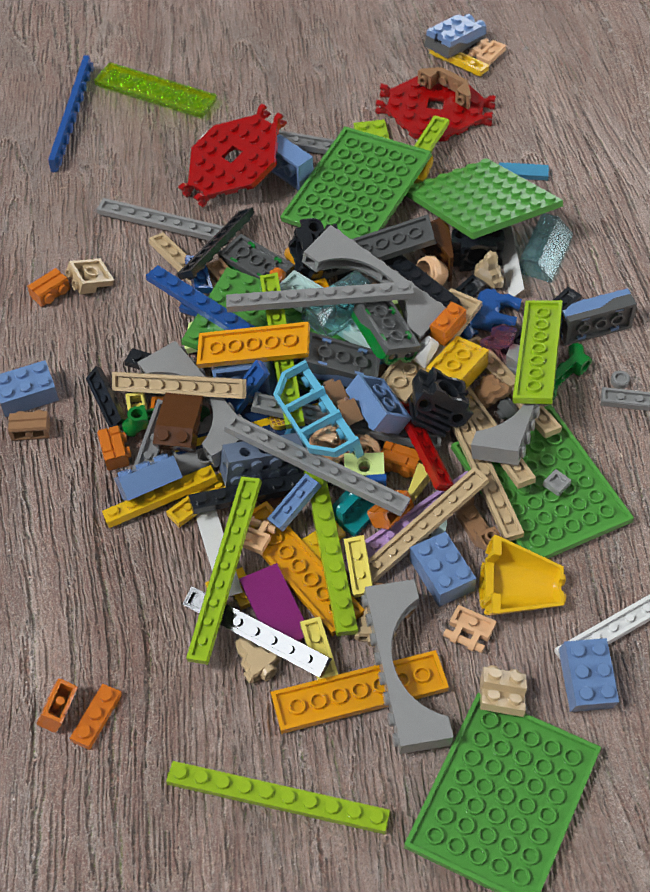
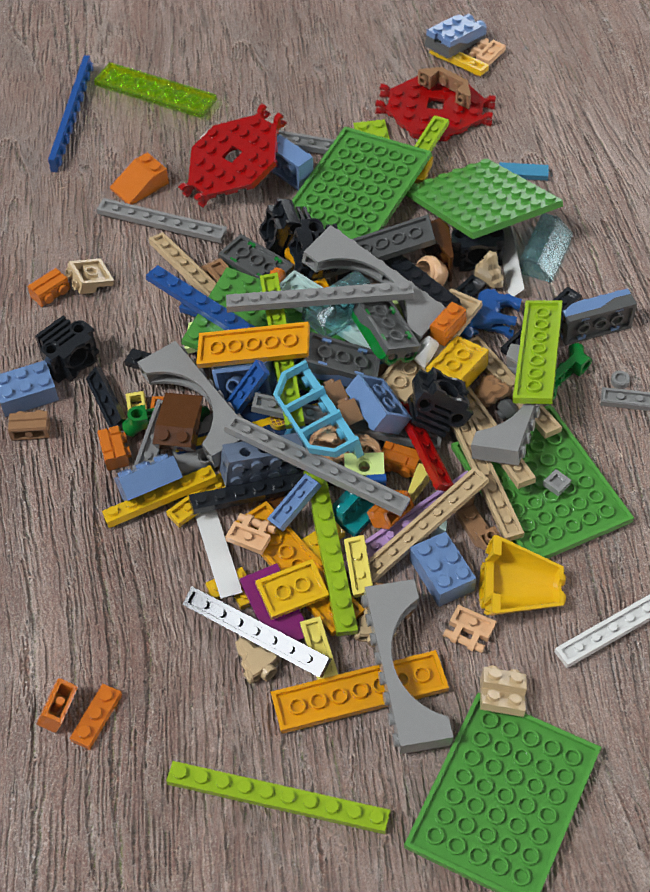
(67, 348): none -> black piece
(140, 179): none -> orange slope
(179, 384): tan plate -> none
(202, 280): blue plate -> none
(214, 246): black plate -> none
(223, 571): lime plate -> none
(280, 225): none -> black piece
(292, 589): none -> yellow plate
(501, 337): clear pink slope -> none
(588, 675): medium blue brick -> none

